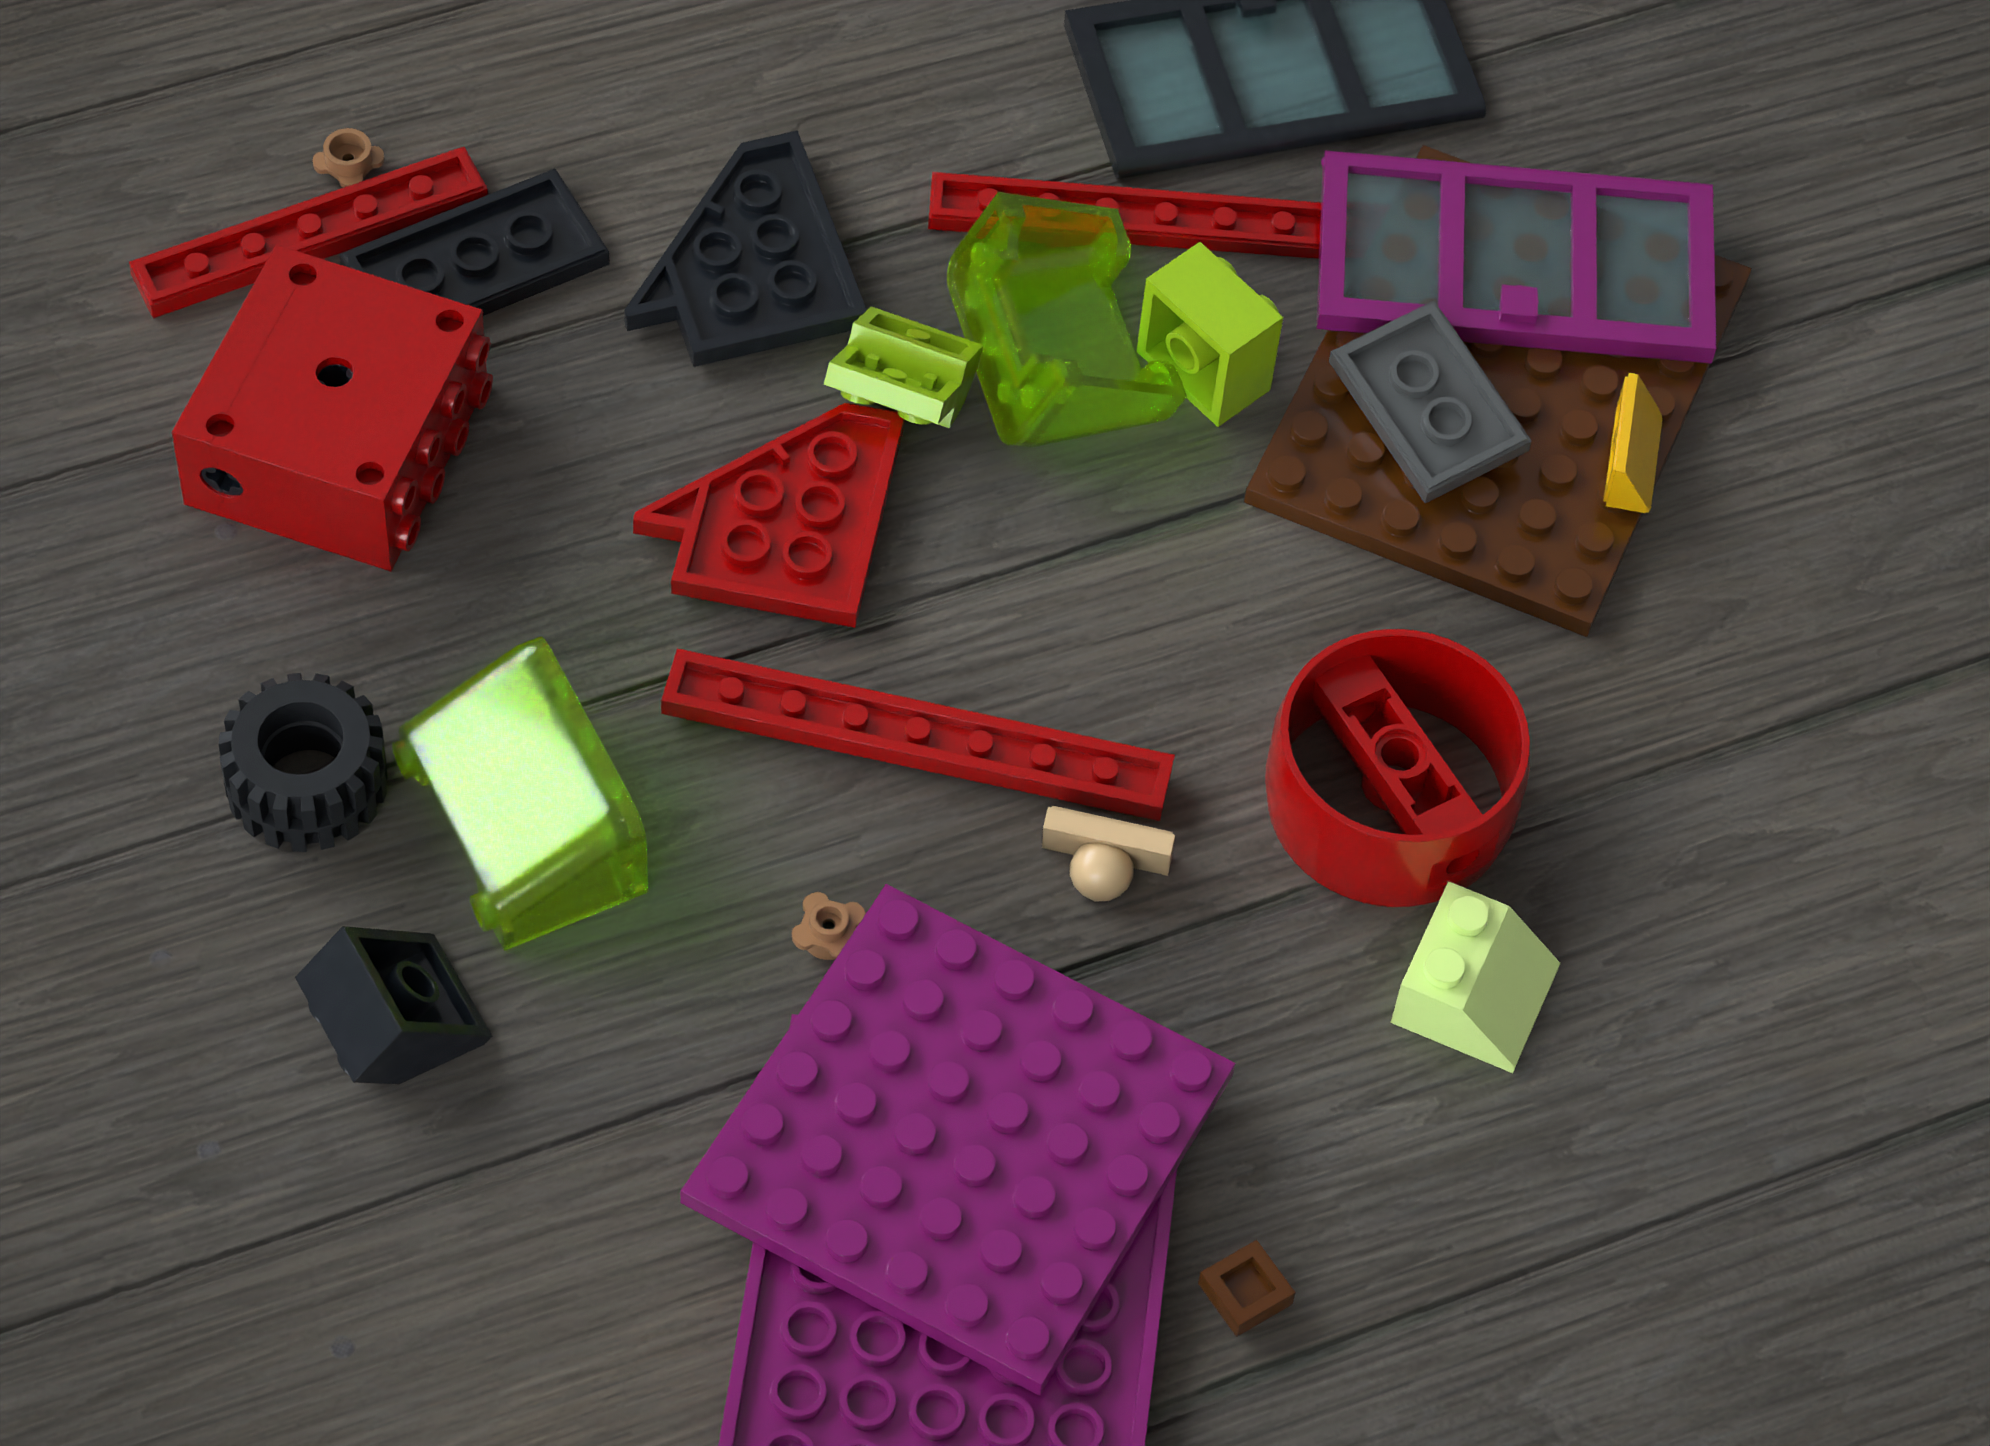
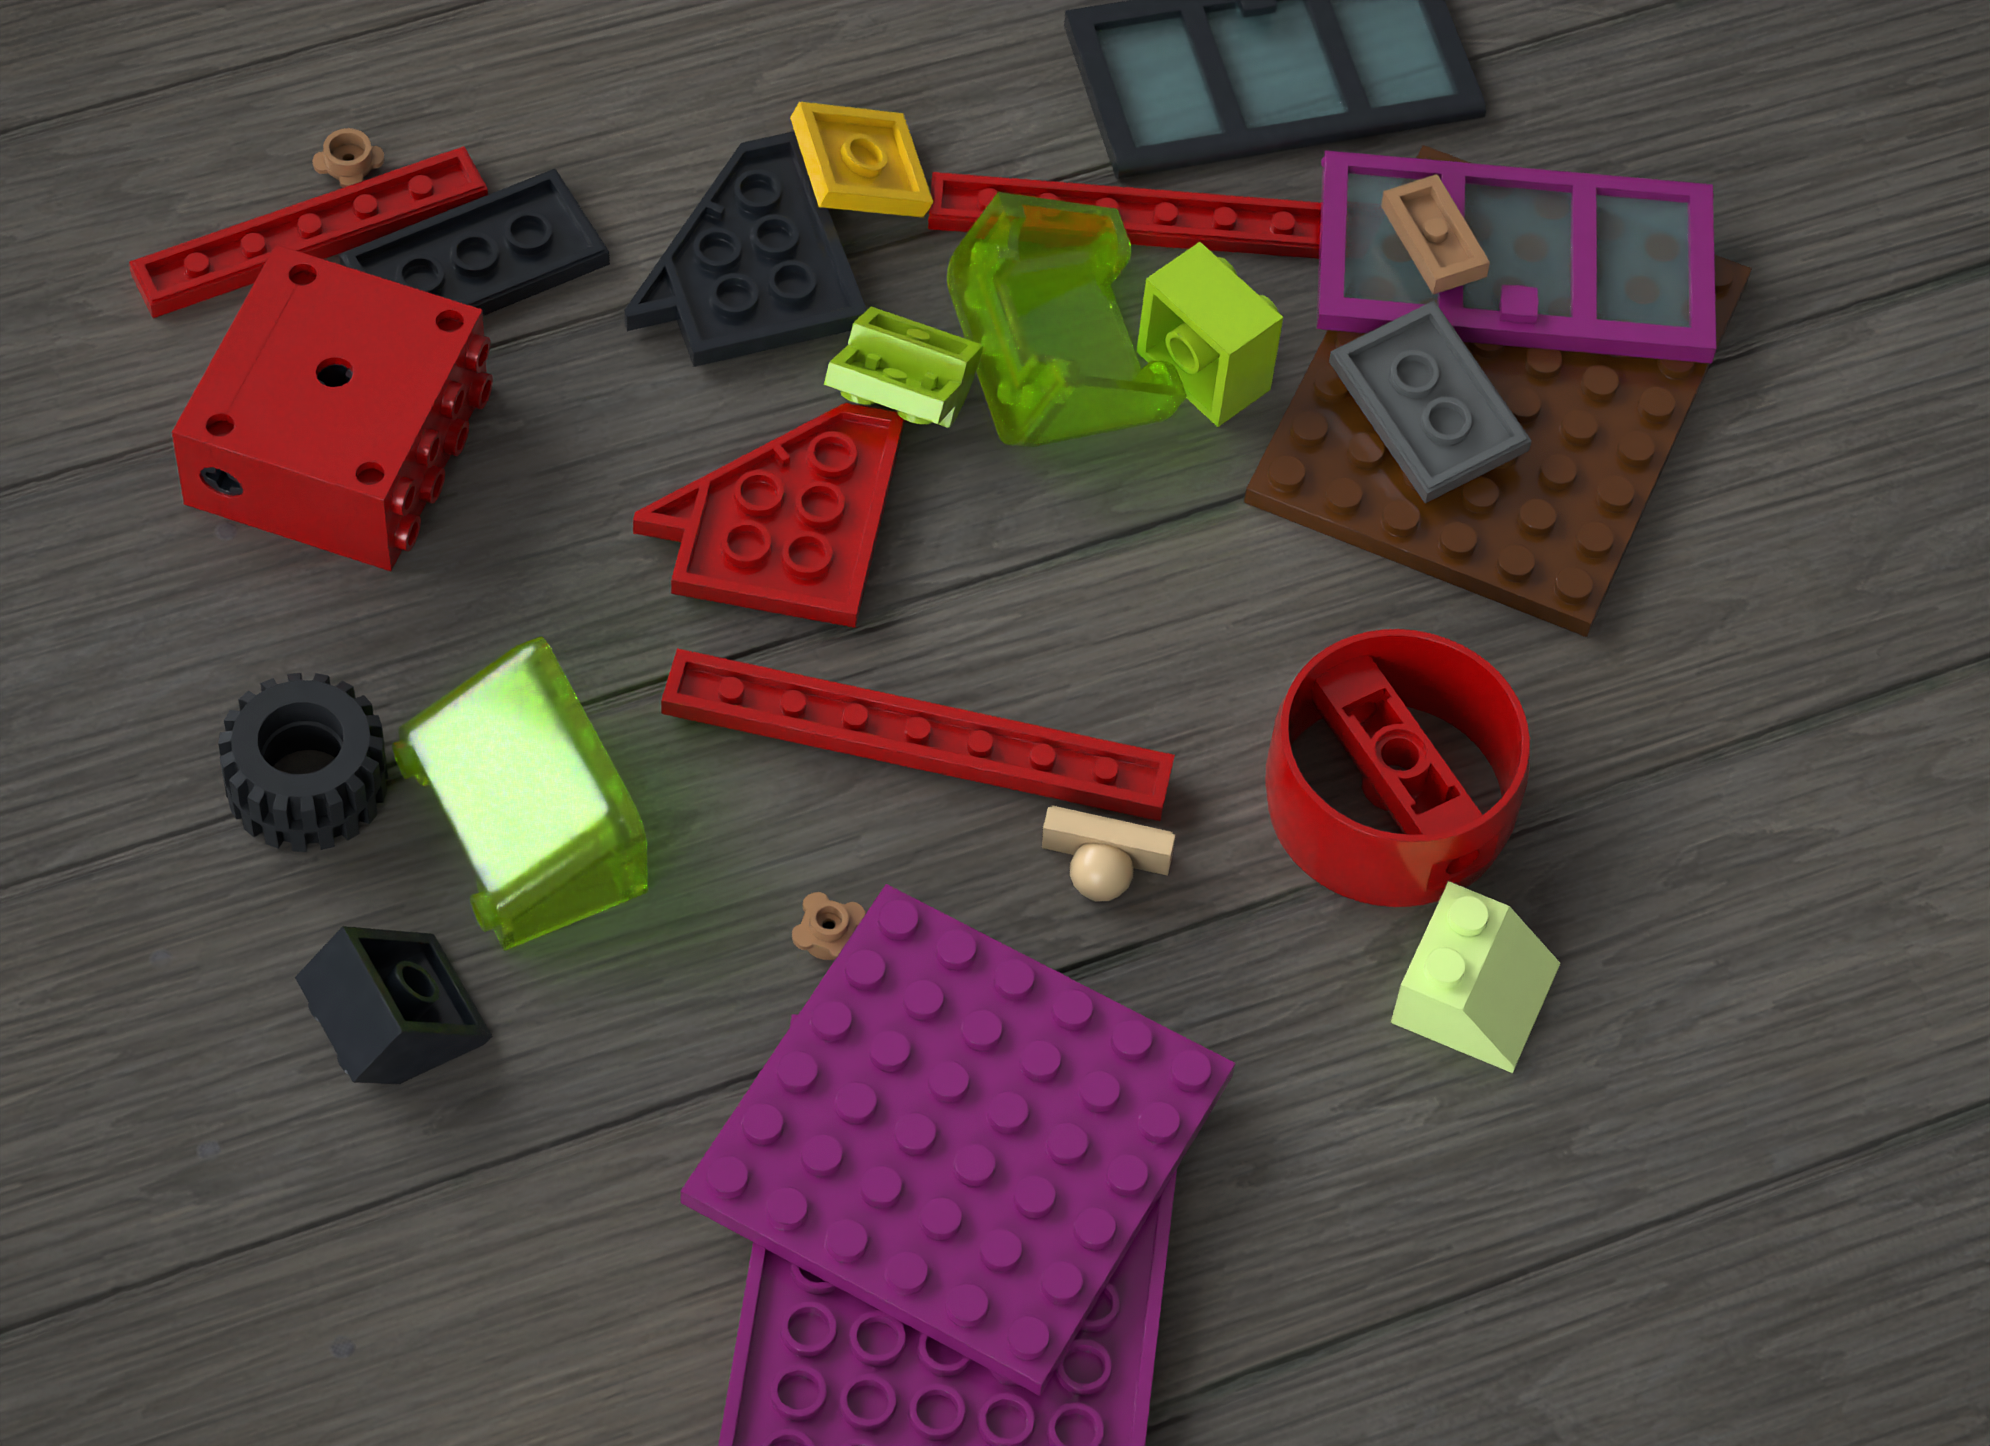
(861, 159): none -> yellow plate
(1246, 1288): reddish brown plate -> none
(1435, 234): none -> medium nougat plate
(1633, 448): yellow slope -> none

